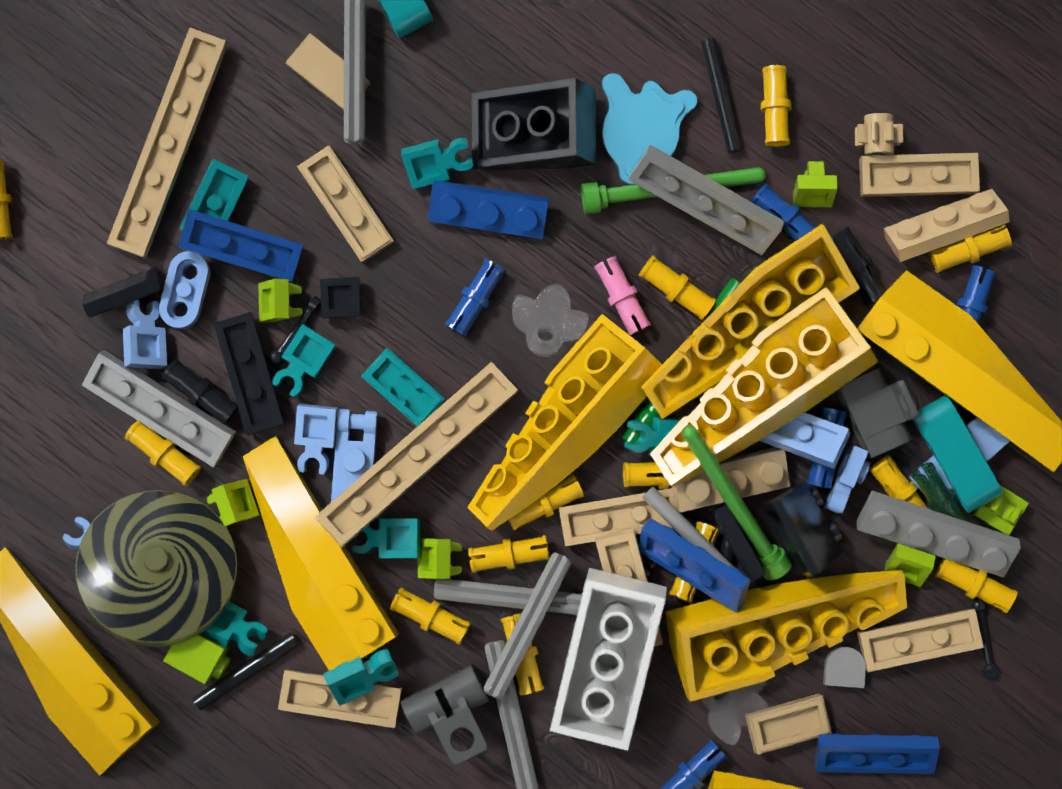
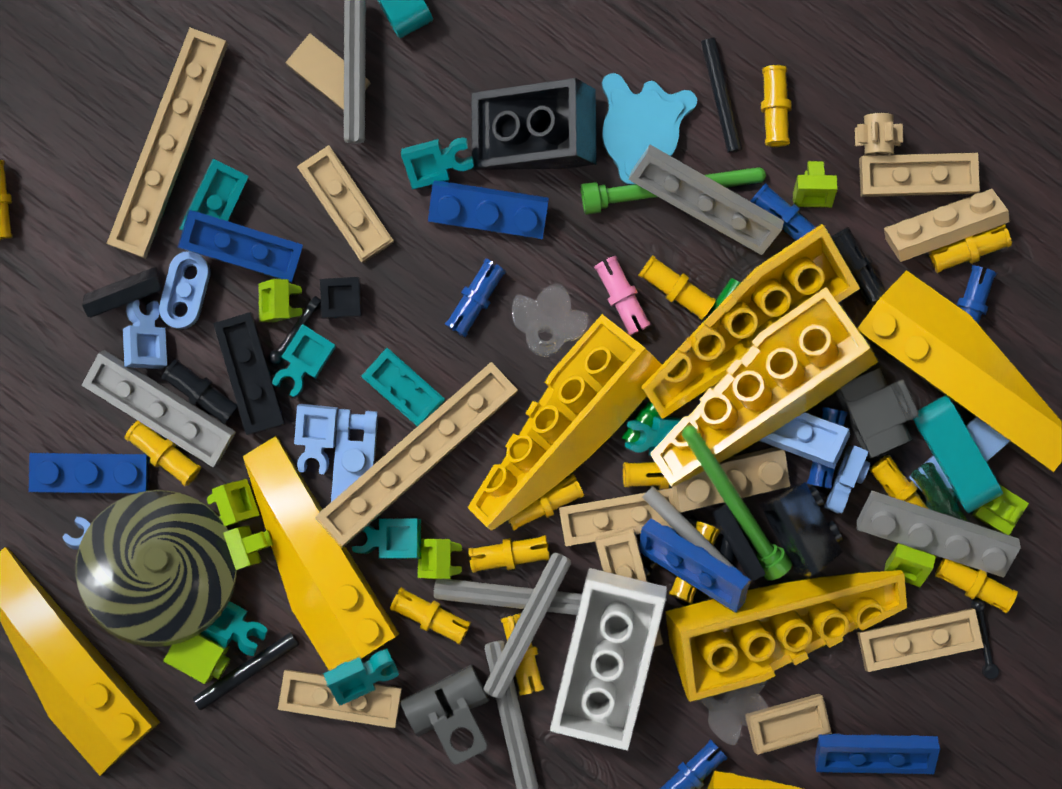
(88, 473): none -> blue plate
(245, 546): none -> lime tile
(844, 668): light grey tile -> none

